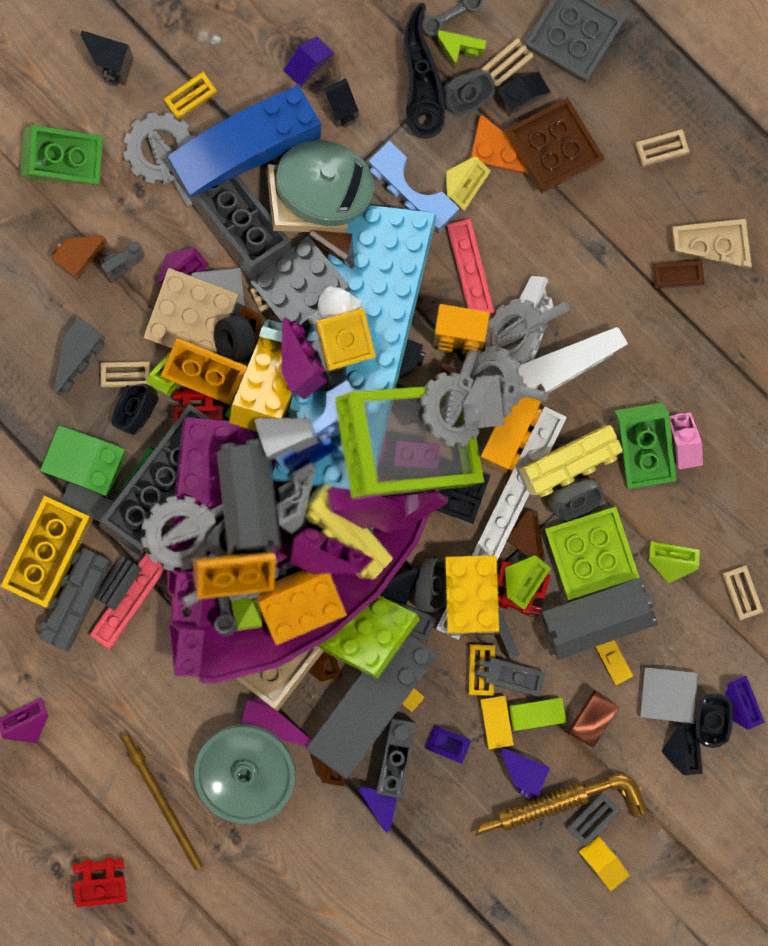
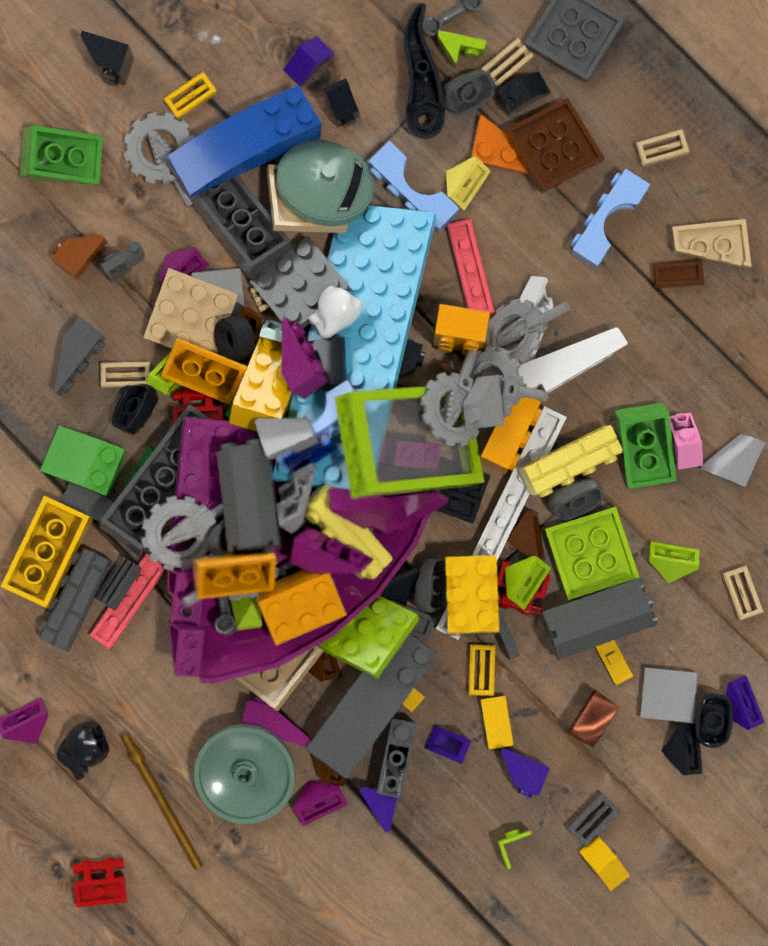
(83, 748): none -> black piece
(318, 801): none -> magenta slope
(337, 244): reddish brown slope -> none
(345, 339): yellow tile -> none
(511, 836): none -> lime bracket
(512, 676): dark grey hinge -> none
(537, 714): lime slope -> none
(564, 799): pearl gold piece -> none
(626, 194): none -> light blue arch
(735, 460): none -> light grey slope

